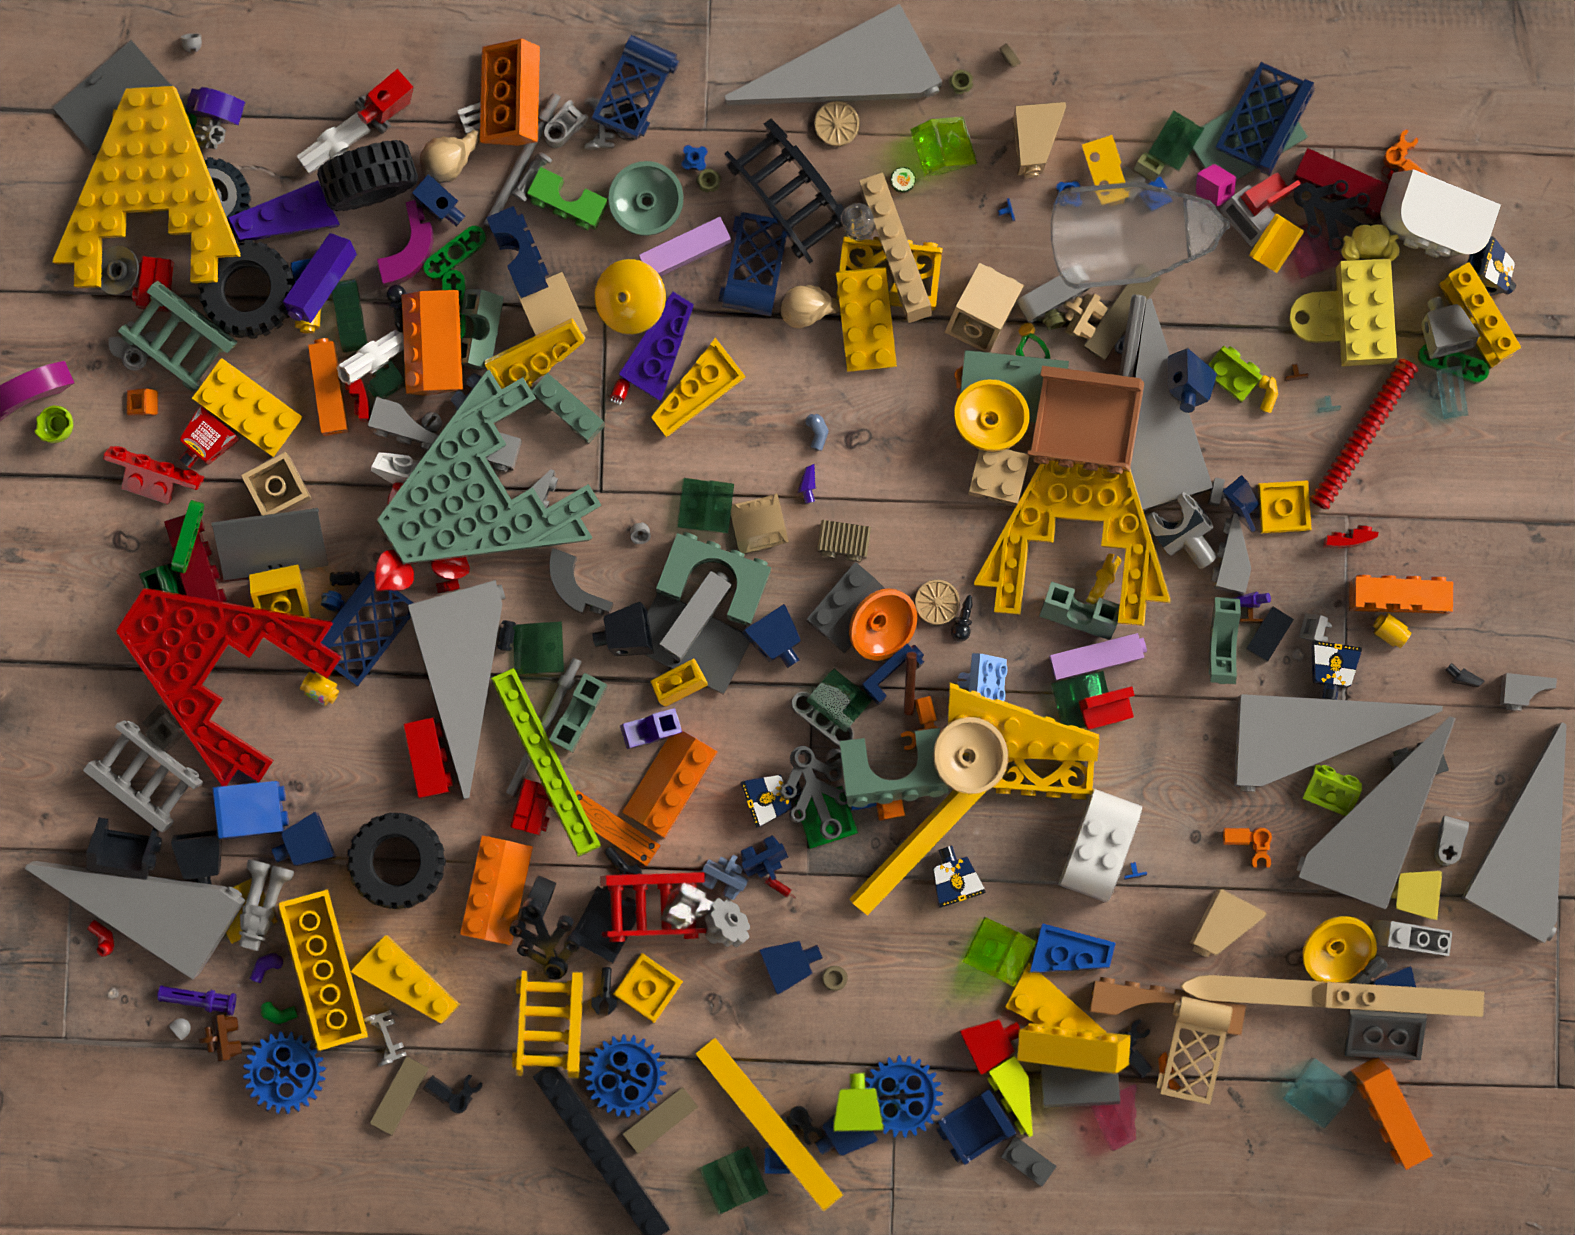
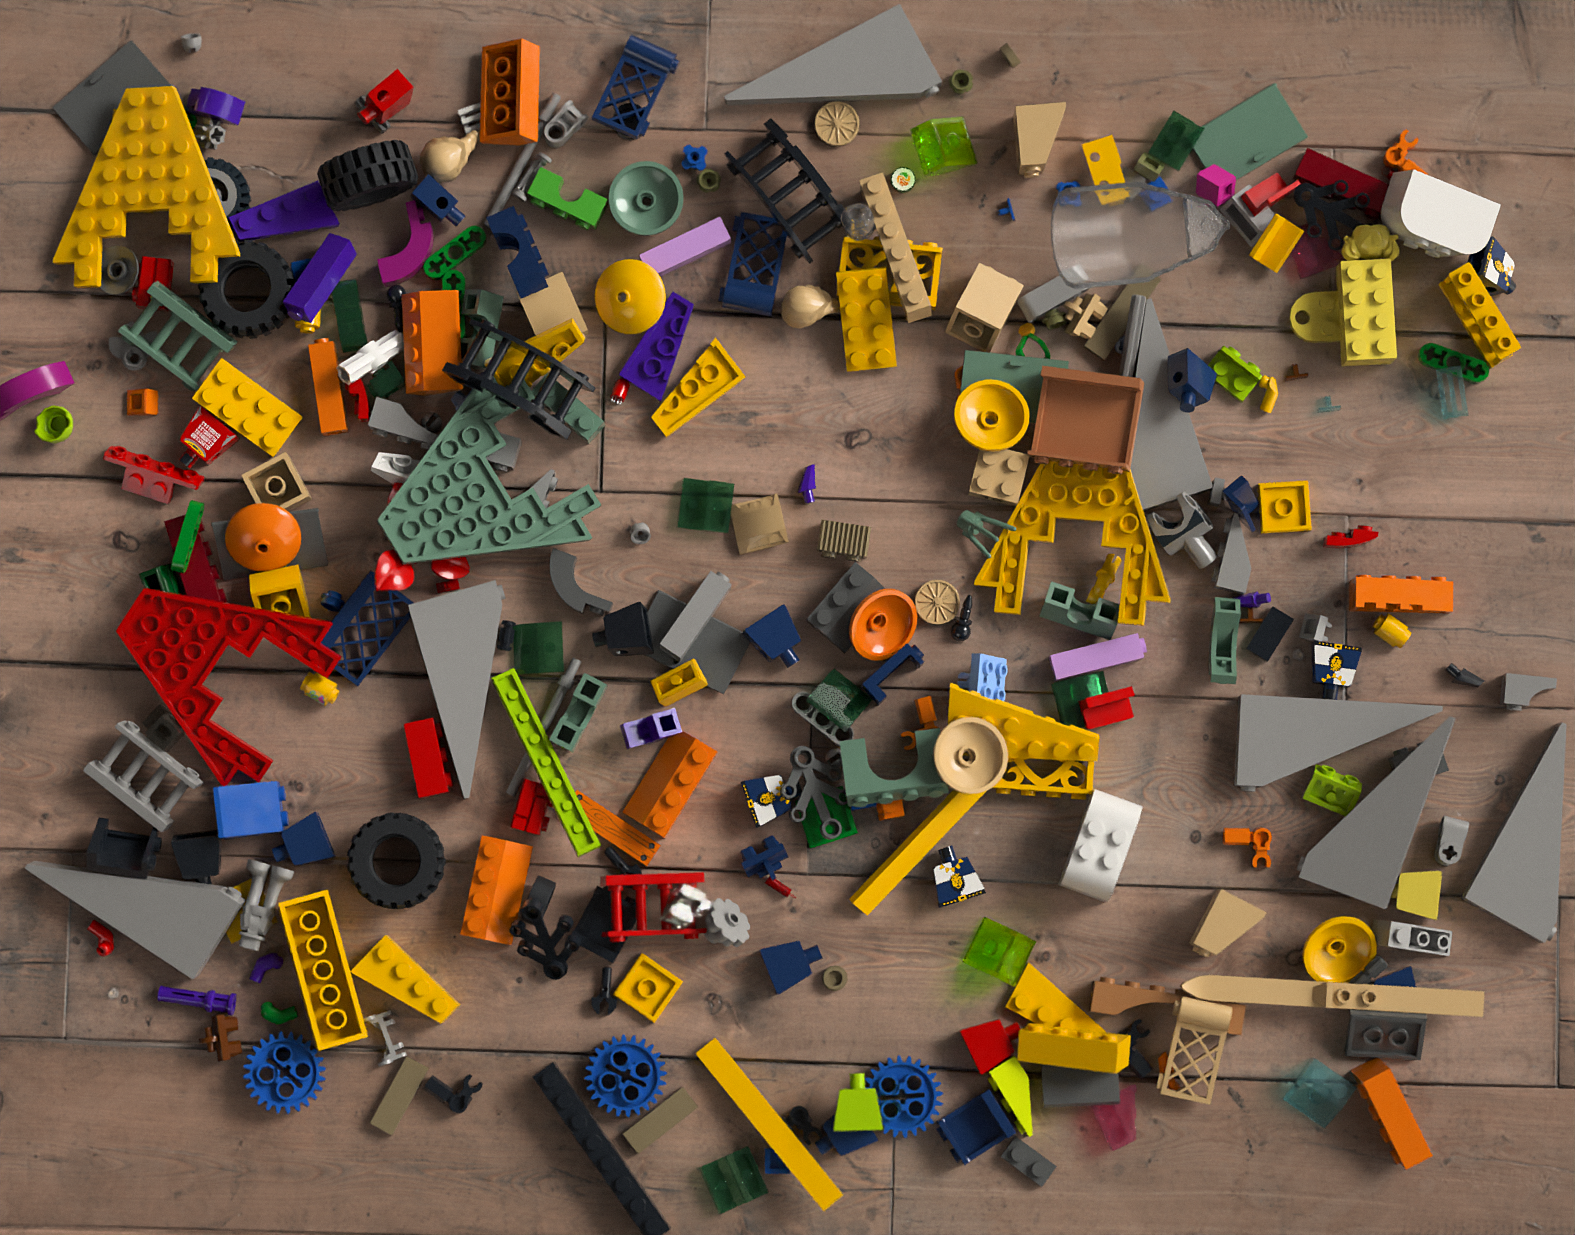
(180, 1027): light grey hinge -> none
(263, 525): none -> orange dish
(333, 143): white piece -> none
(344, 578): black piece -> none
(509, 395): none -> black fence
(570, 1037): yellow fence -> none
(599, 140): light grey piece -> none
(690, 553): sand green arch -> none
(727, 873): sand blue hips -> none
(820, 430): sand blue arm -> none
(910, 683): copper bar -> none
(972, 523): none -> sand green plant
(1069, 951): blue wing -> none
(1135, 874): blue piece -> none
(1285, 126): dark blue fence -> none
(1364, 433): red piece -> none
(1447, 329): light grey torso -> none

